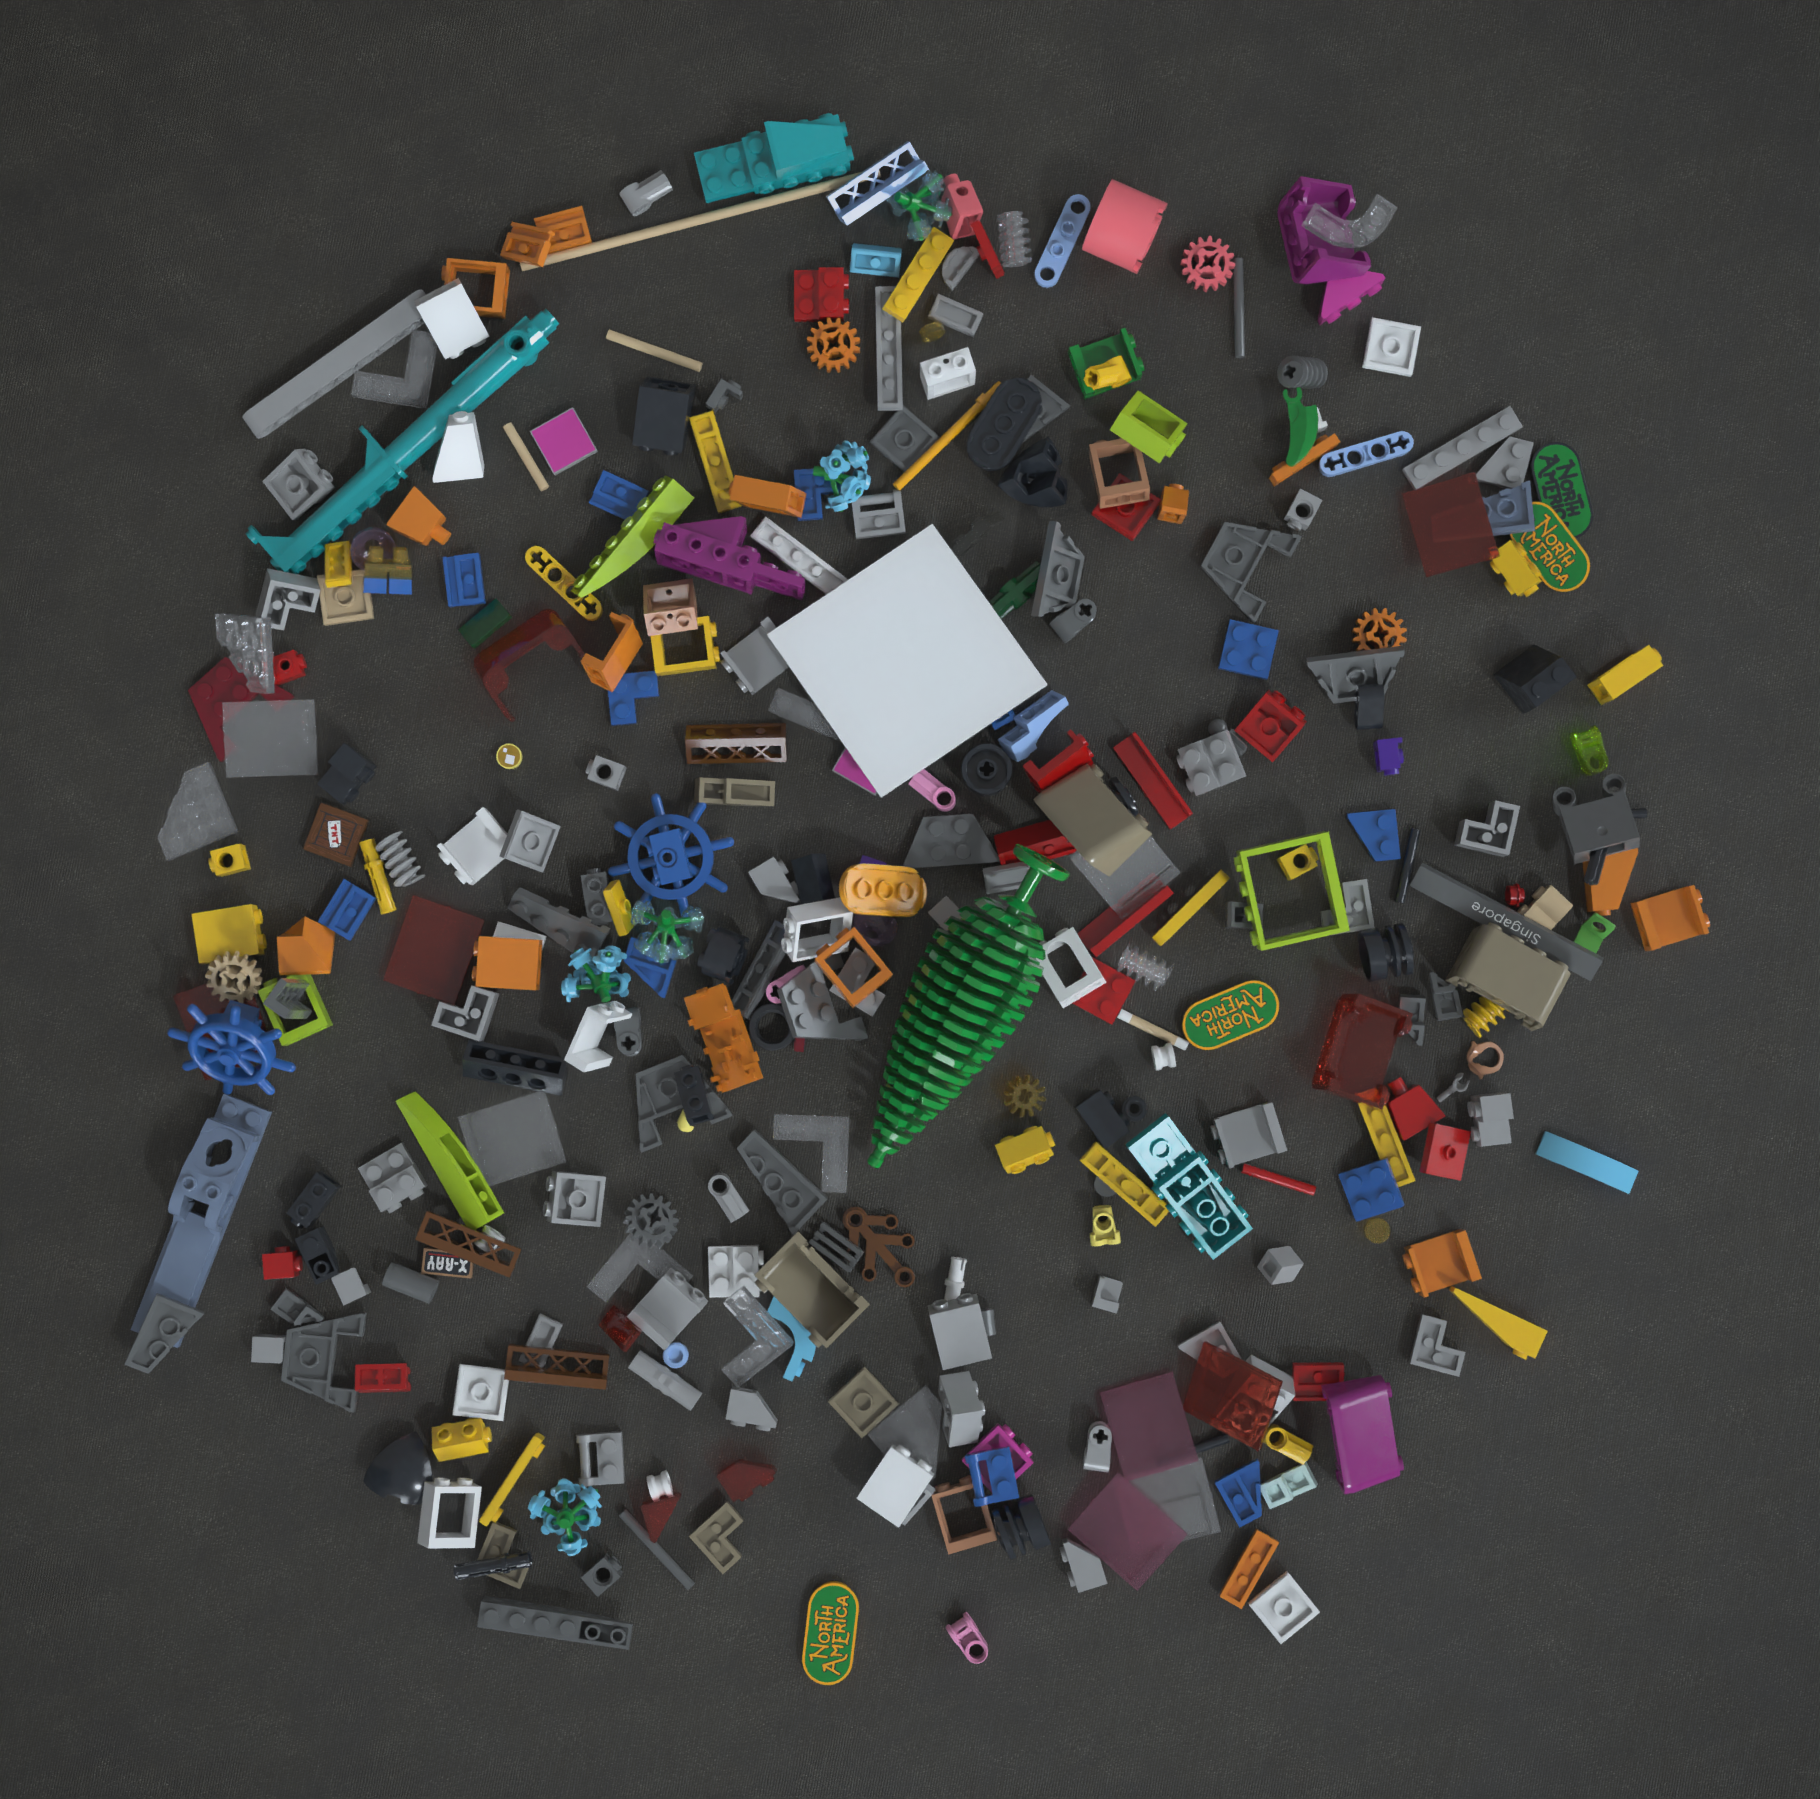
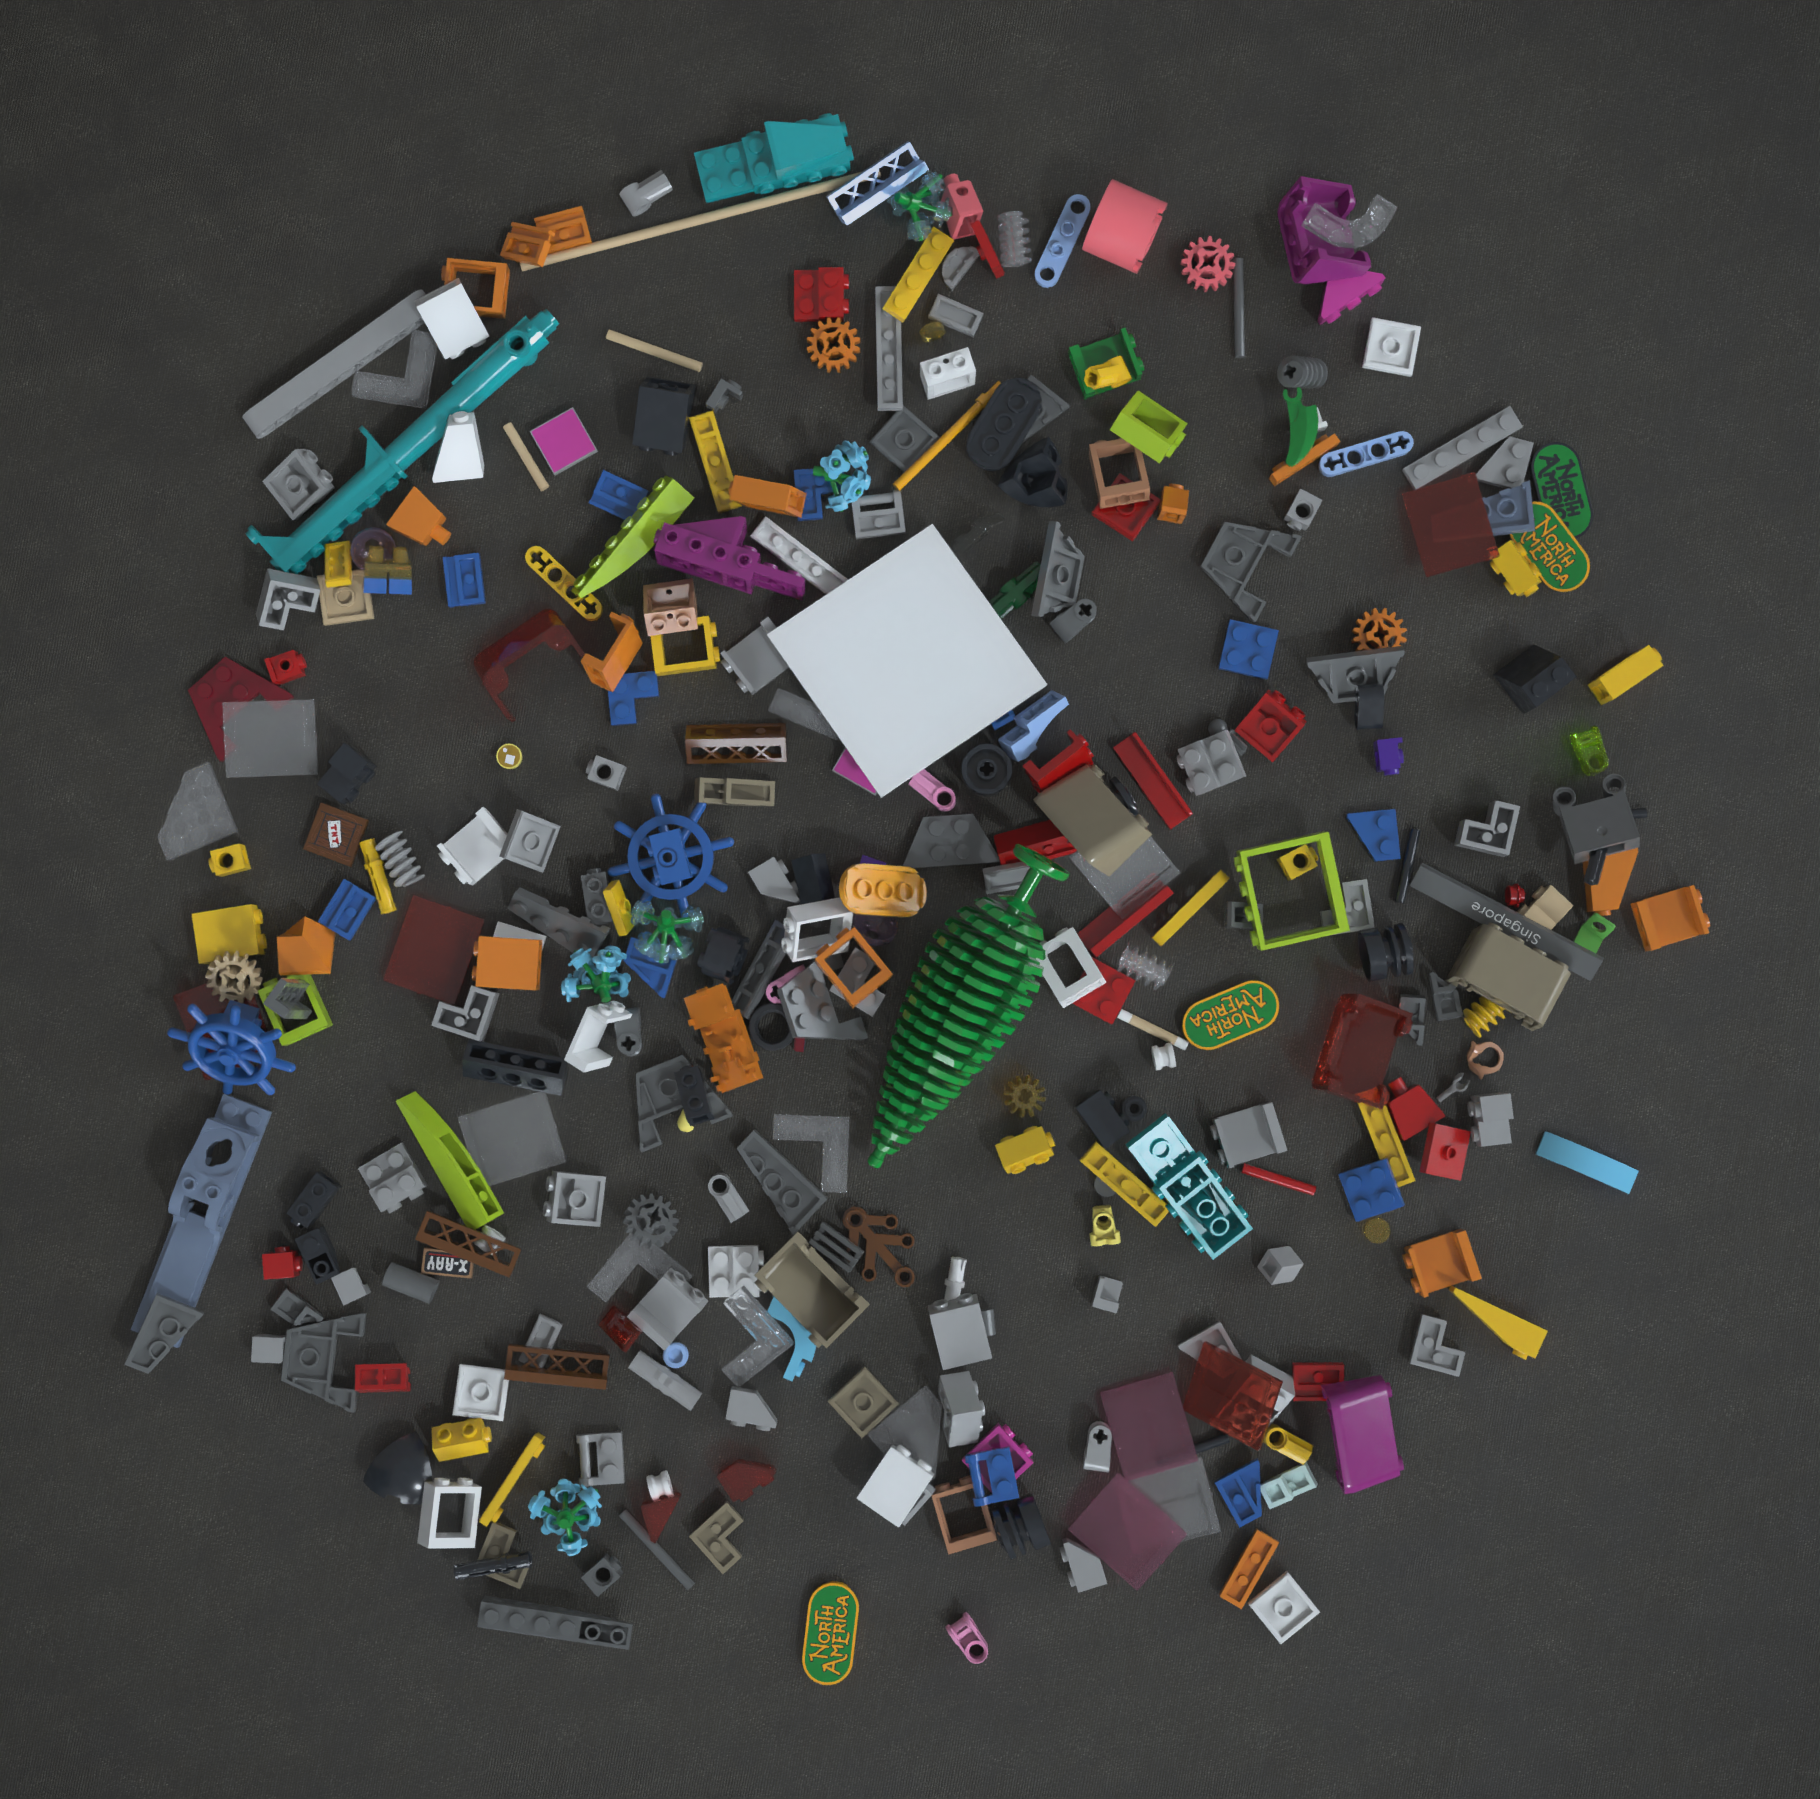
(250, 648): clear plate -> none
(485, 623): dark green slope -> none
(875, 260): medium azure slope -> none
(943, 911): light grey panel -> none

